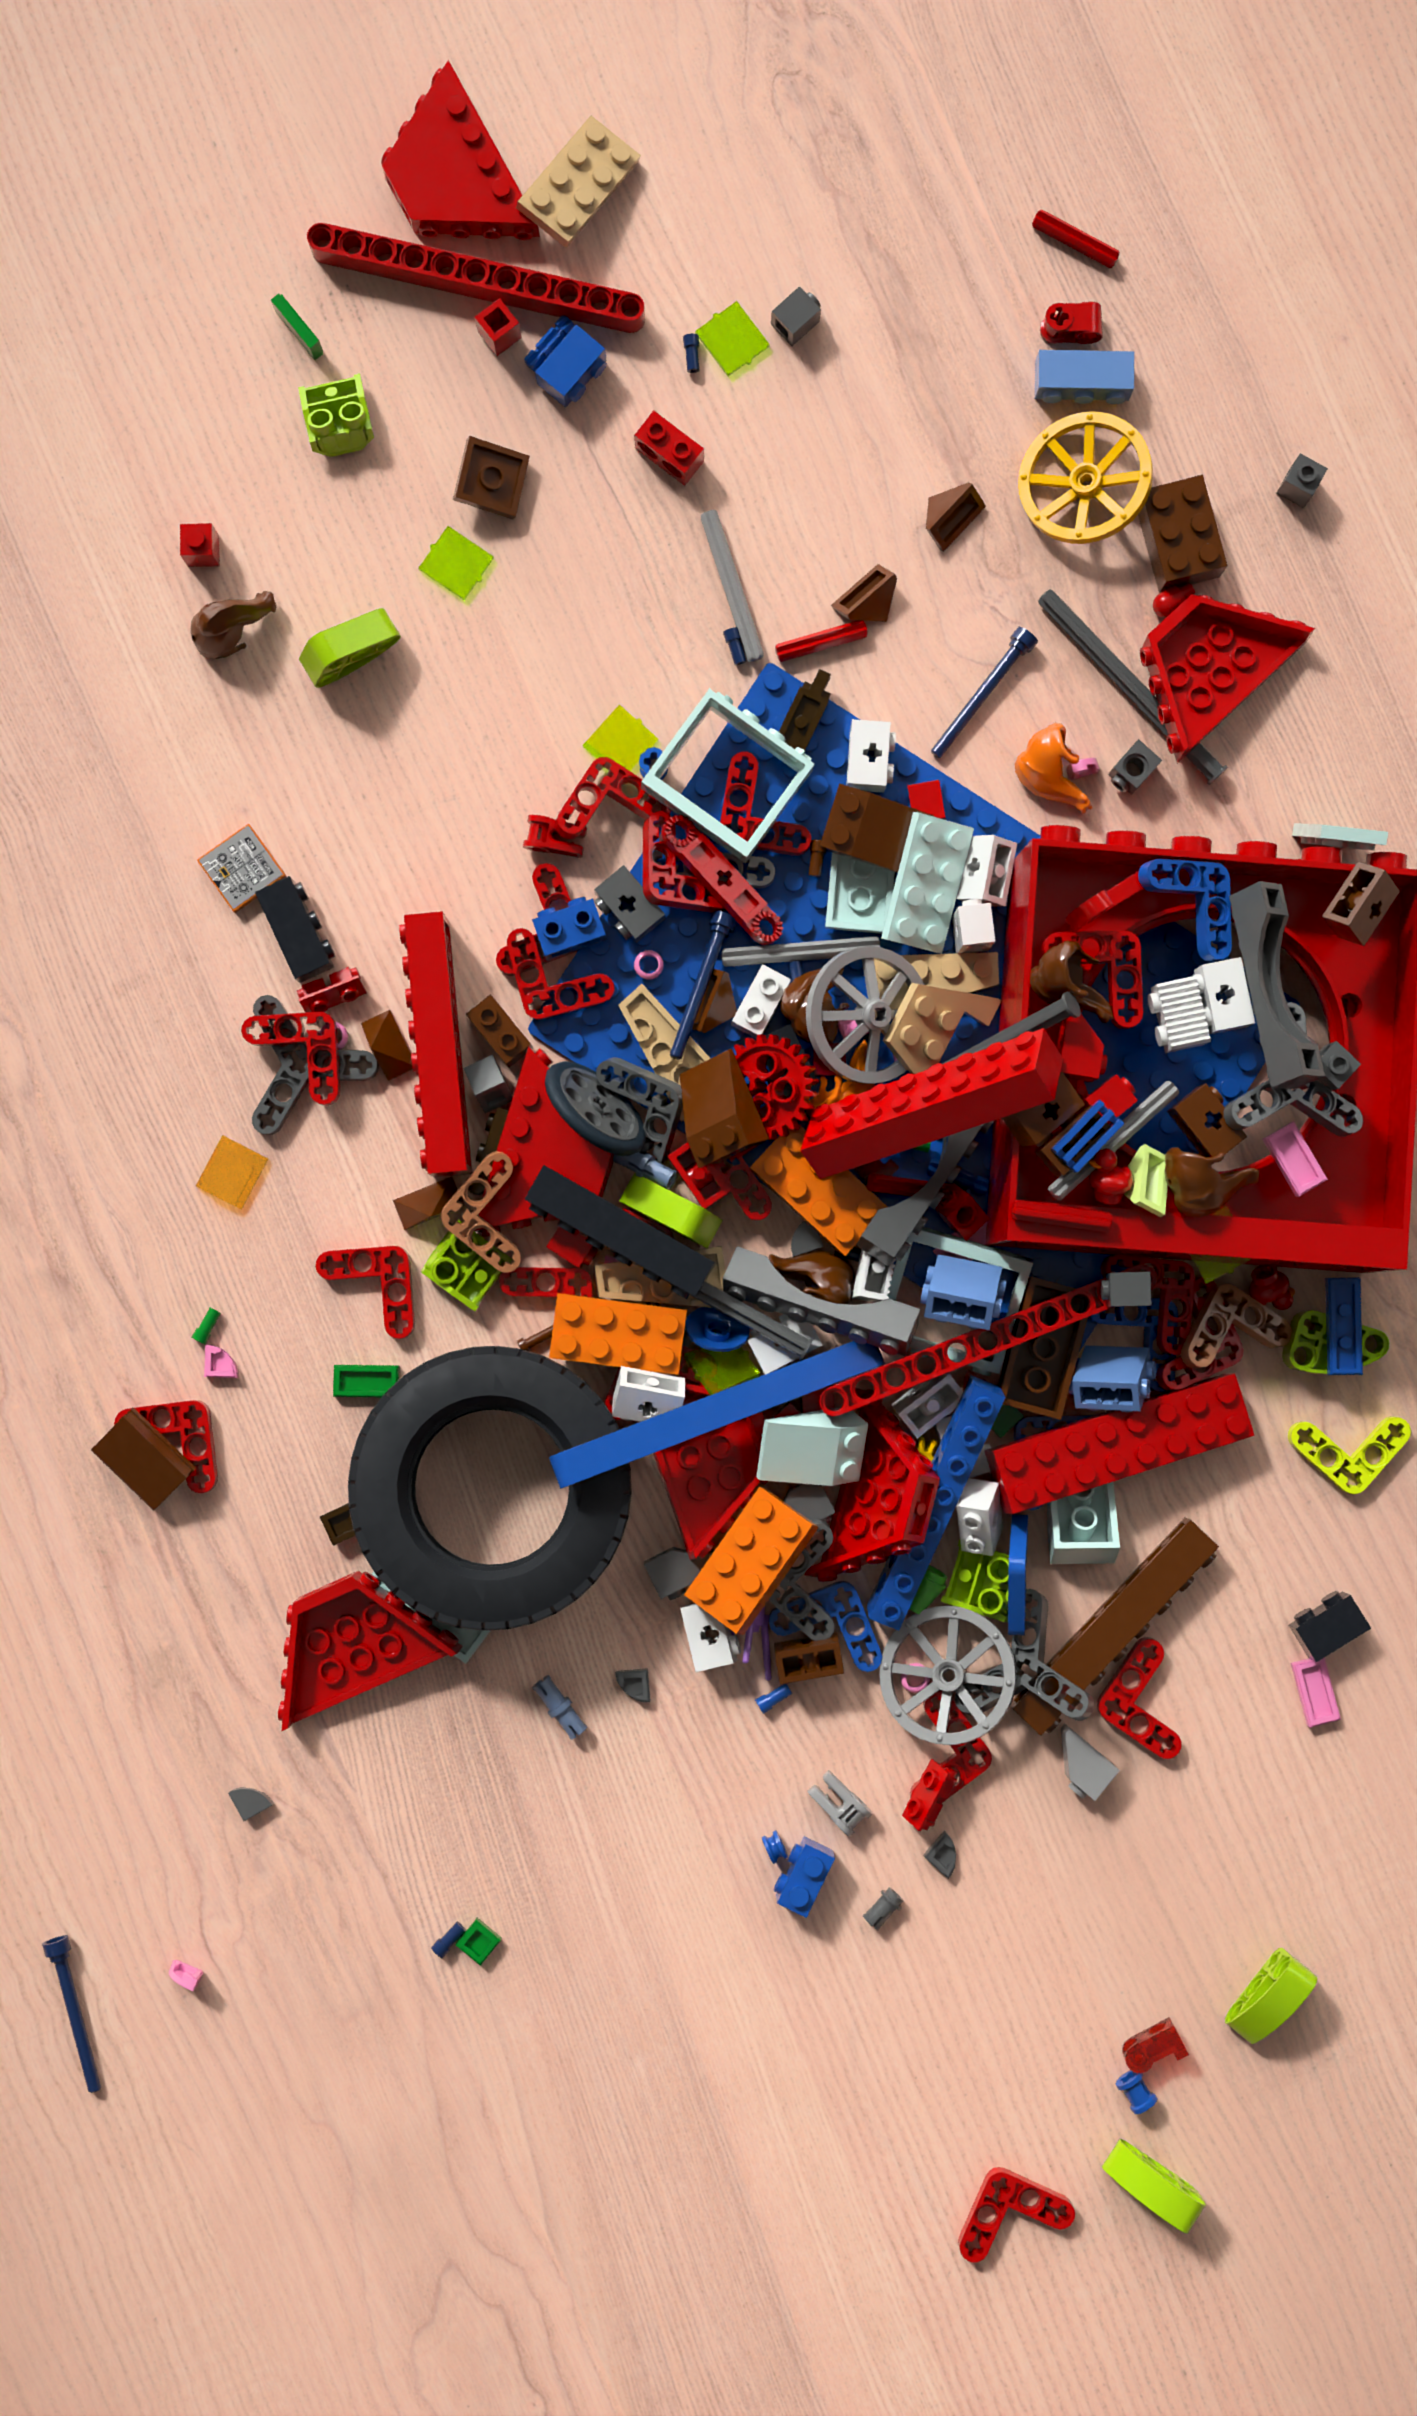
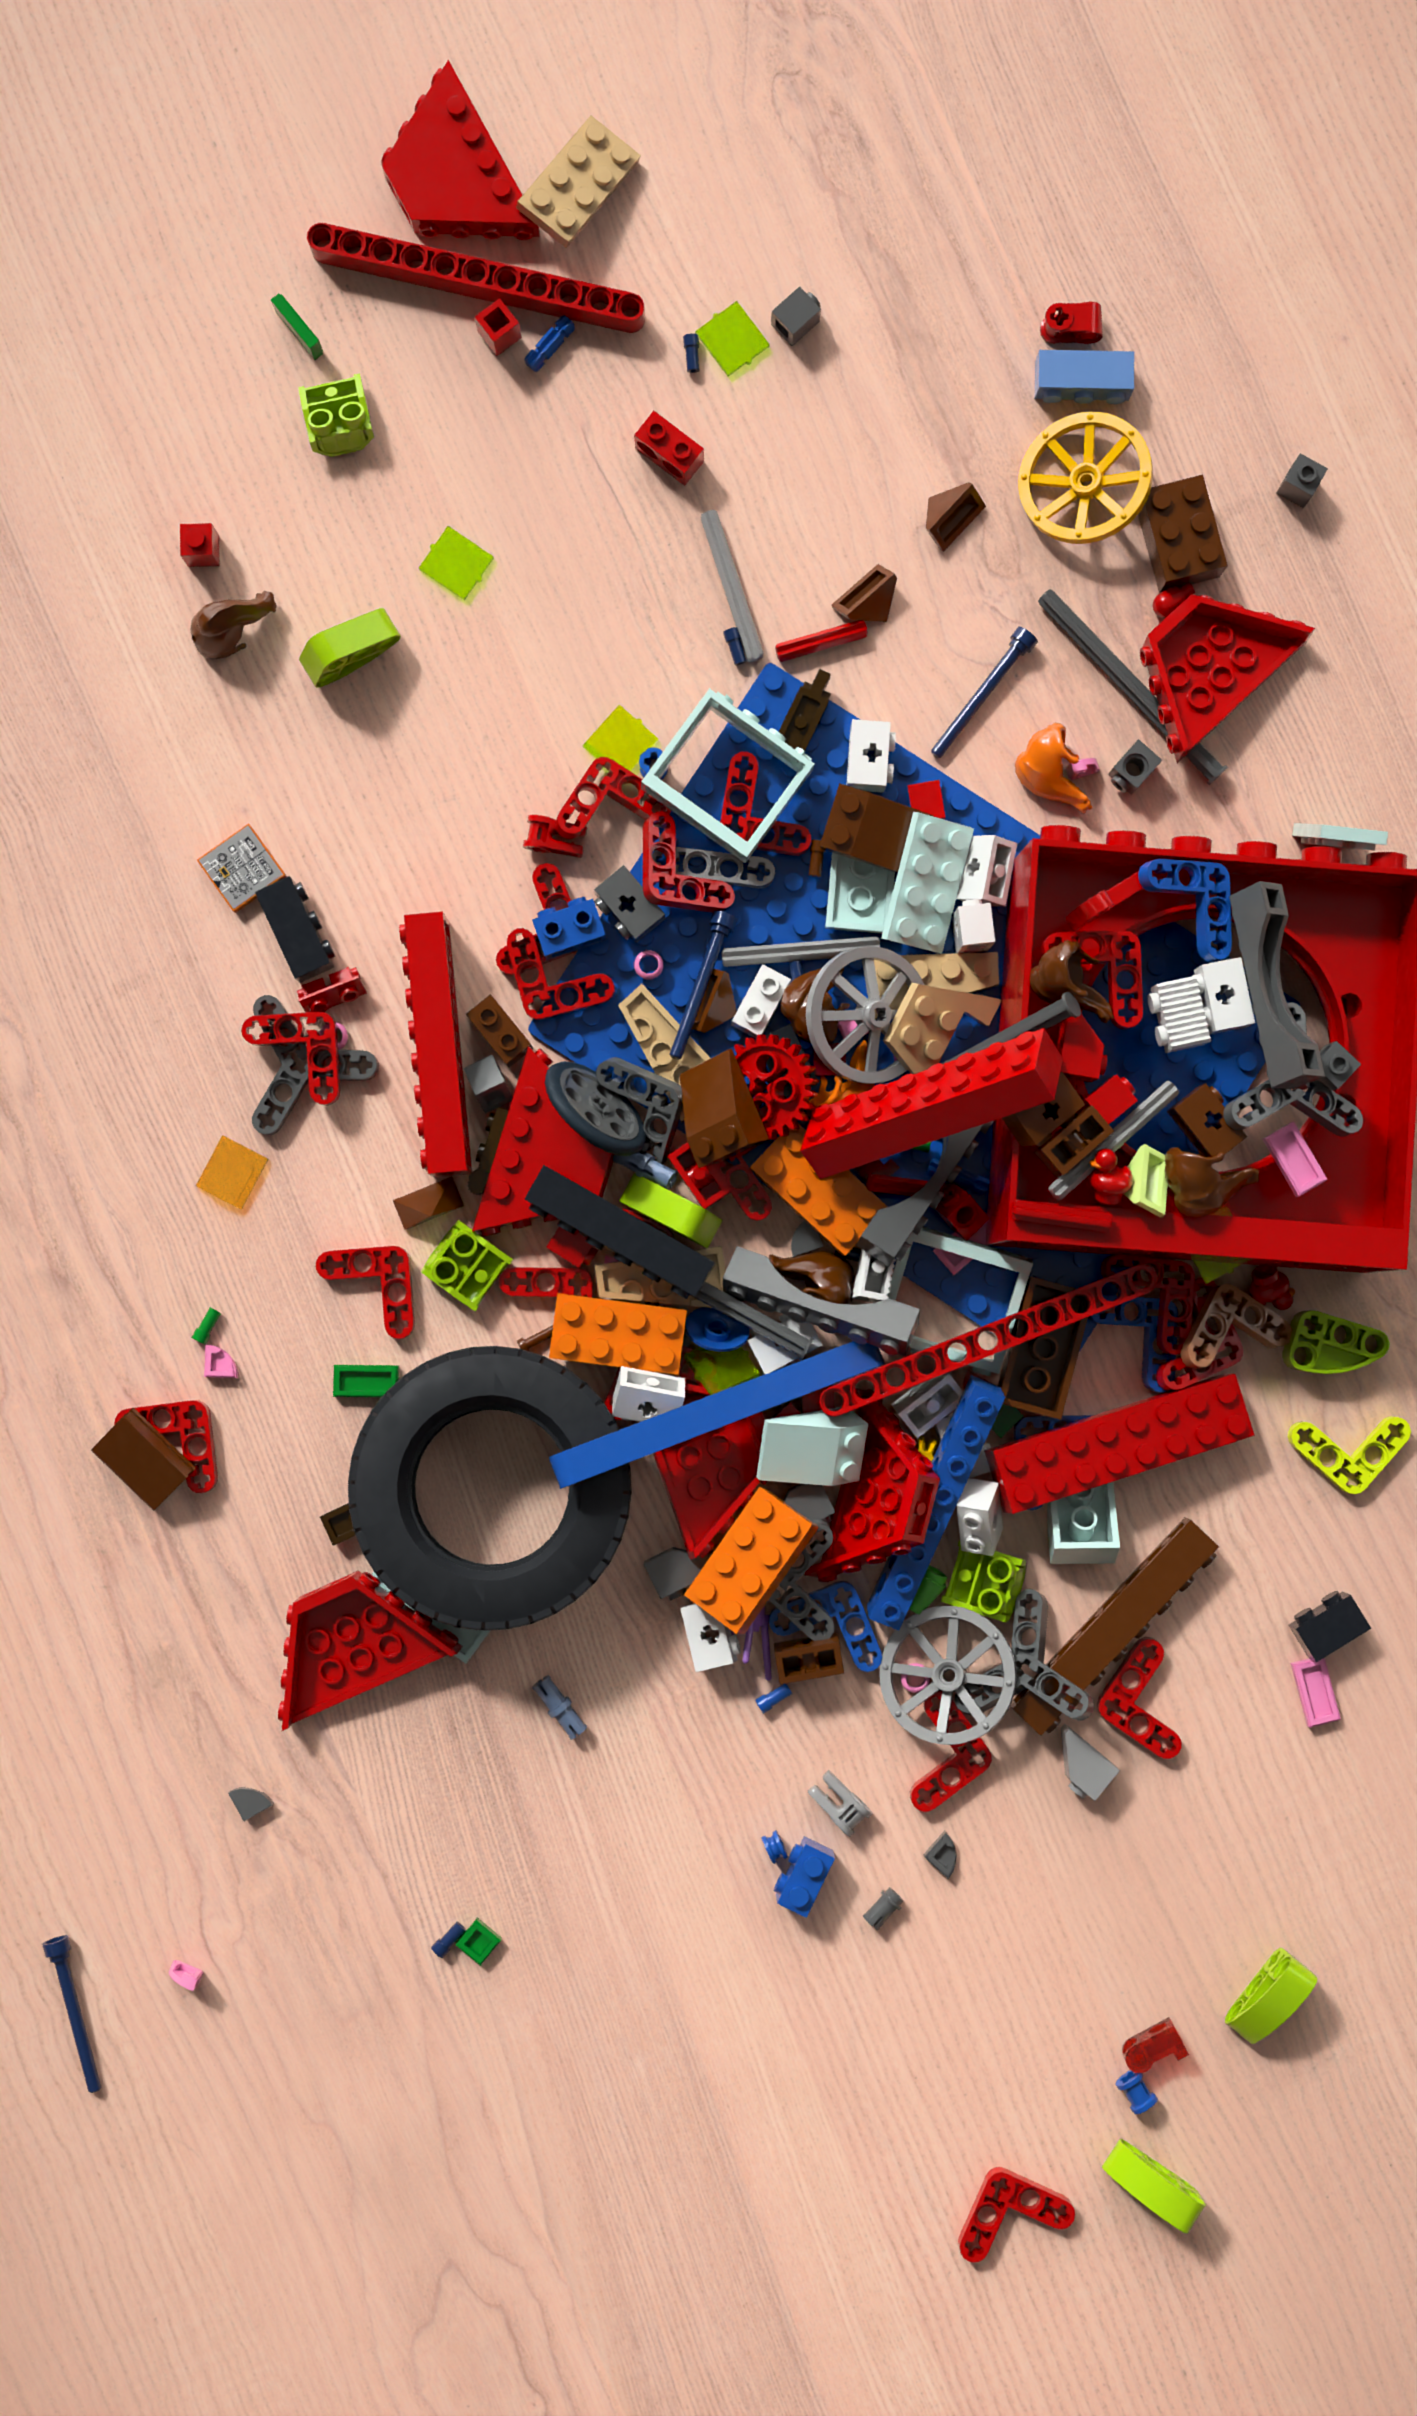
(388, 1045): reddish brown slope -> none
(473, 1221): nougat beam -> none
(491, 477): reddish brown hinge -> none
(571, 366): blue brick -> none
(635, 1683): dark grey tile -> none
(704, 862): red piece -> none
(923, 1806): red hinge -> none
(963, 1292): medium blue brick -> none
(1017, 1575): blue beam -> none
(1067, 1157): blue tile -> none
(1075, 238): red axle -> none
(1112, 1378): medium blue brick -> none
(1126, 1289): dark grey brick -> none
(1344, 1326): blue tile -> none
(1361, 903): reddish brown brick -> none

